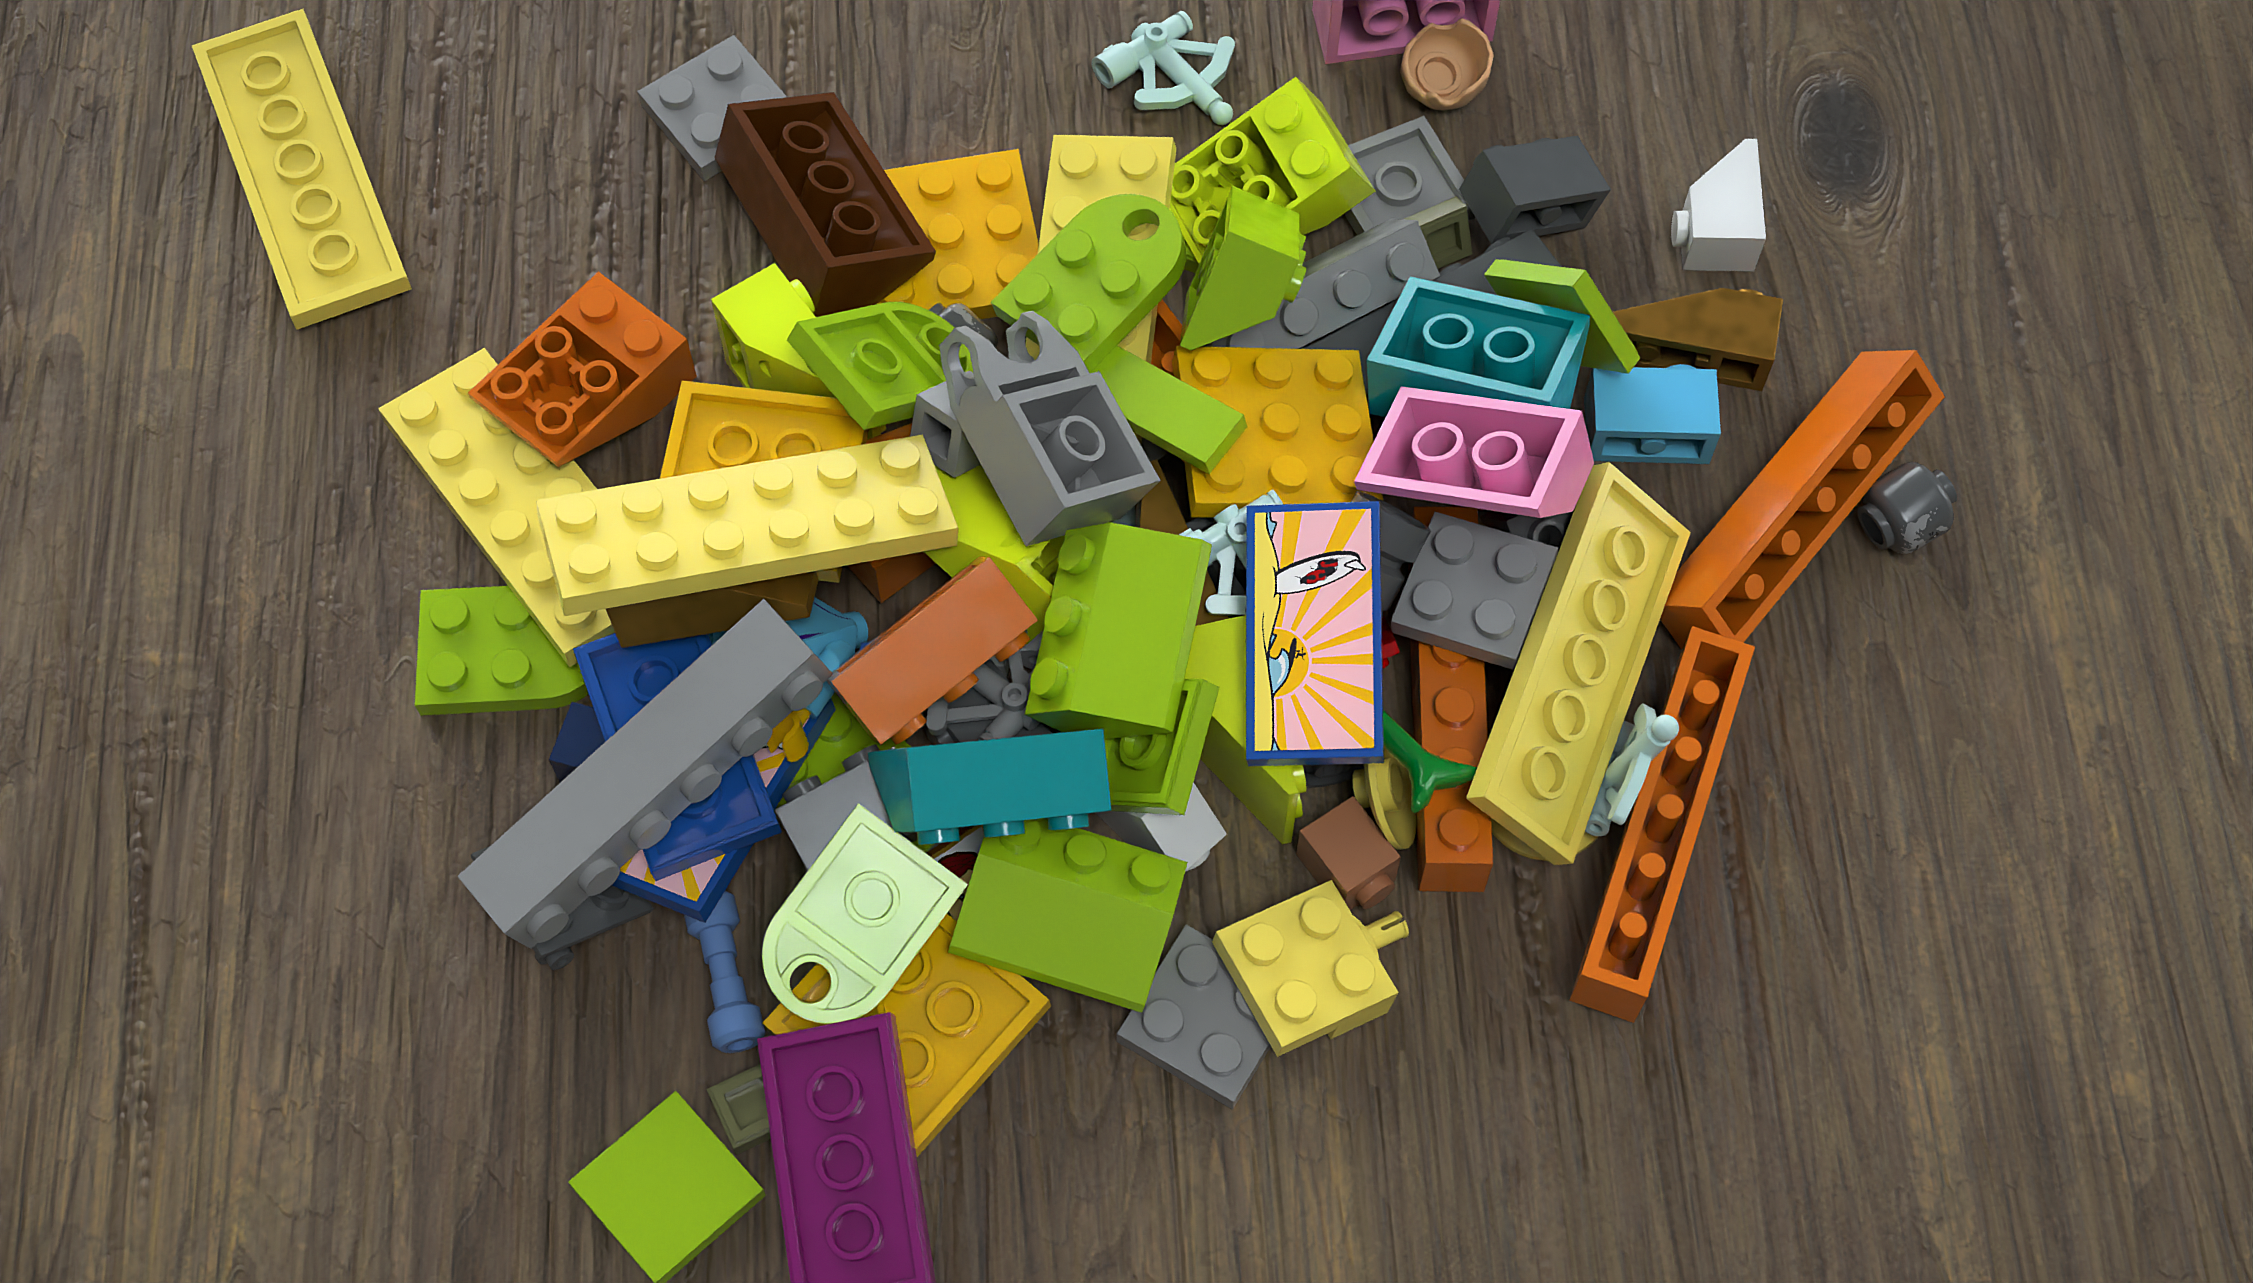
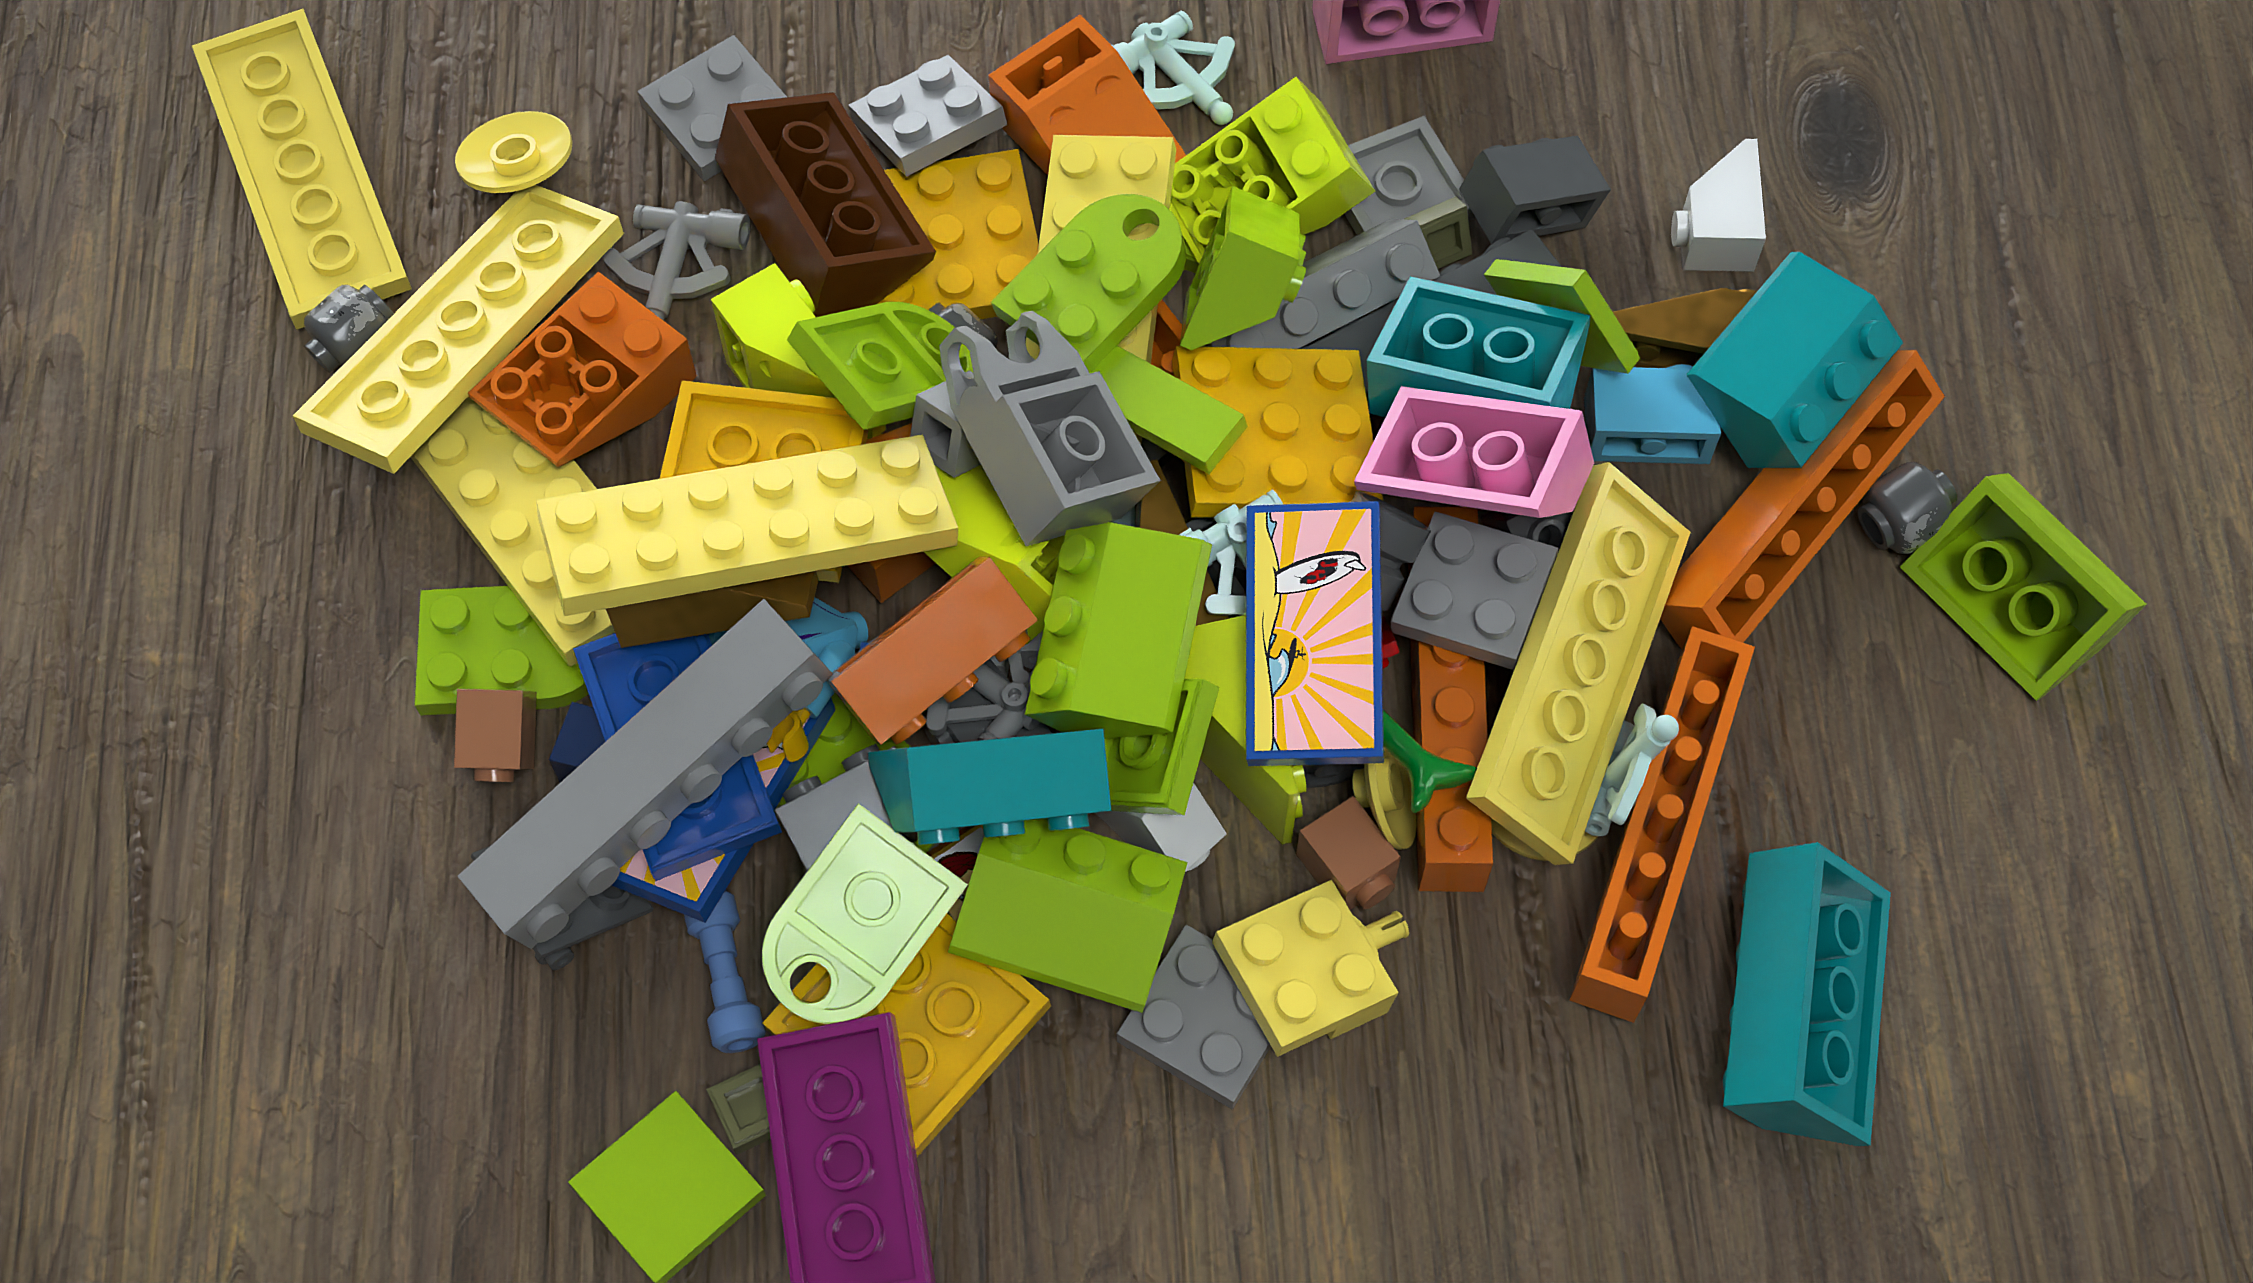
(344, 324): none -> dark grey head
(458, 327): none -> light yellow plate
(495, 732): none -> nougat brick
(513, 152): none -> light yellow dish
(679, 230): none -> light grey piece
(927, 115): none -> light grey plate
(1072, 87): none -> orange slope
(1447, 64): light nougat hair -> none
(1793, 362): none -> teal slope
(1808, 996): none -> teal slope
(2022, 585): none -> lime slope

